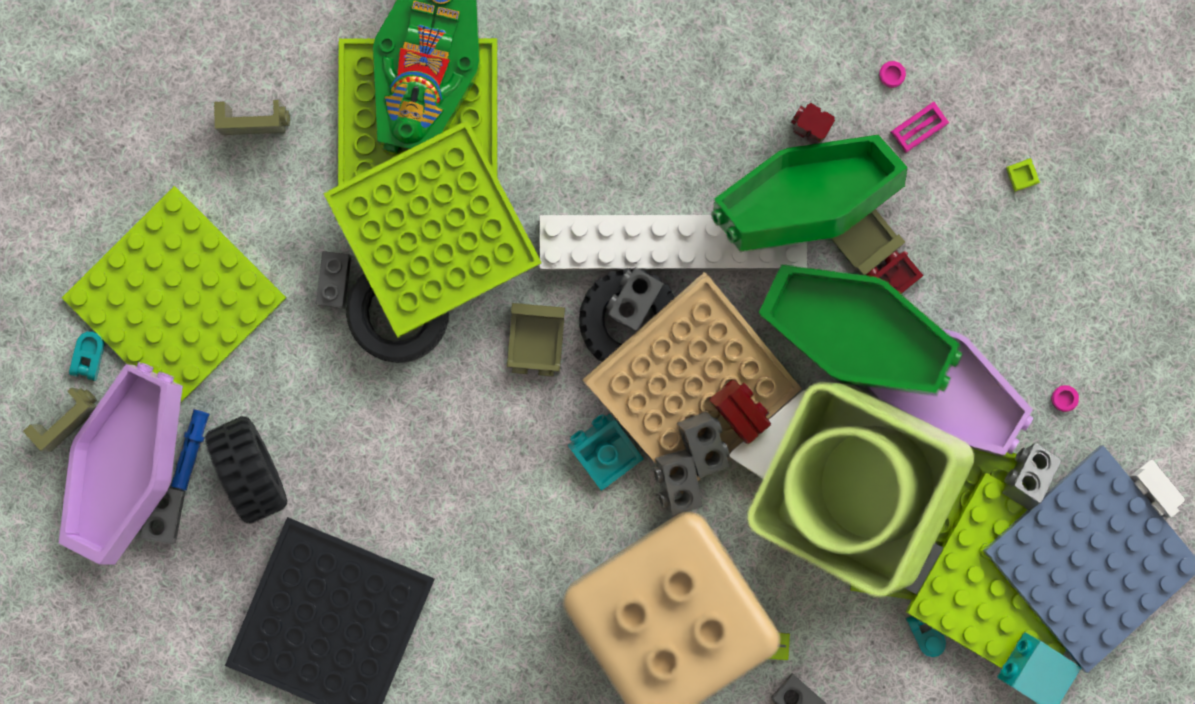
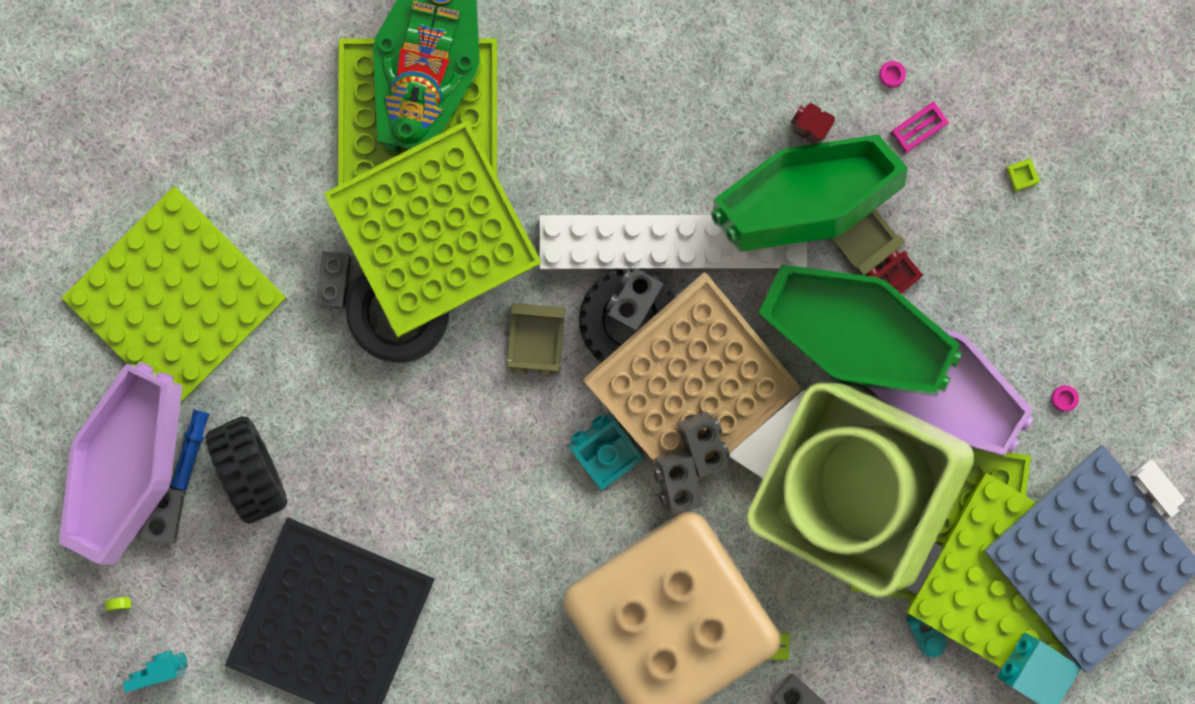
(49, 439): olive panel -> none
(89, 346): teal plate -> none
(118, 604): none -> lime tile
(161, 668): none -> teal plate
(229, 125): olive panel -> none
(740, 411): dark red brick -> none
(1036, 479): dark grey brick -> none

